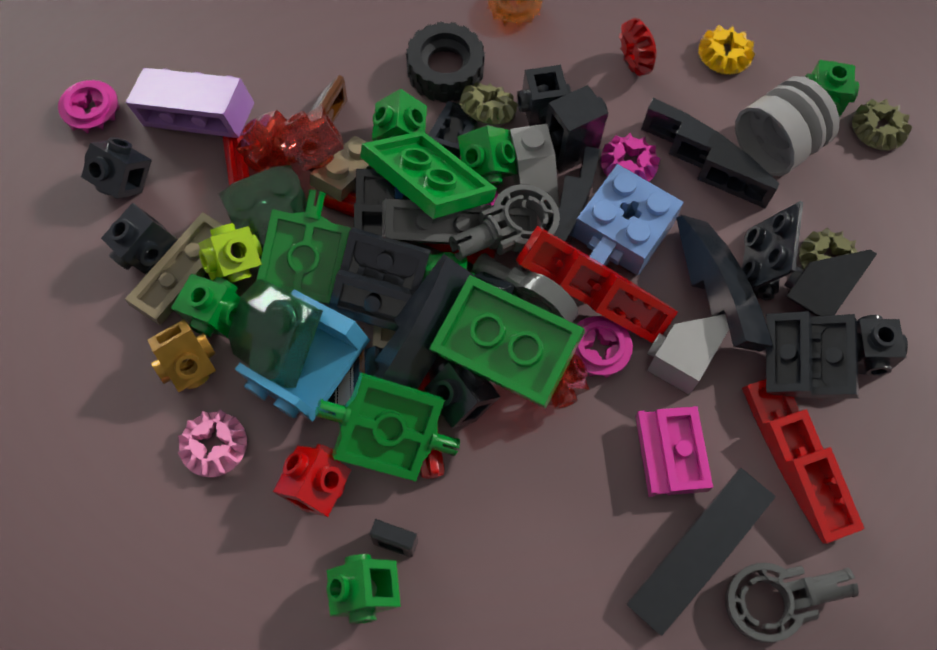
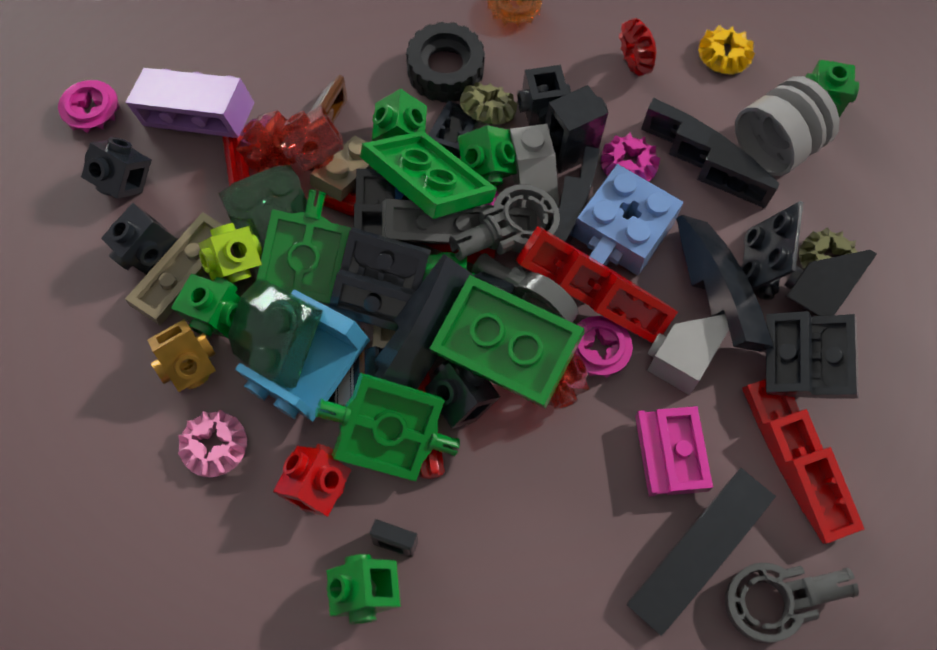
(879, 345): black brick -> none
(886, 137): olive gear -> none

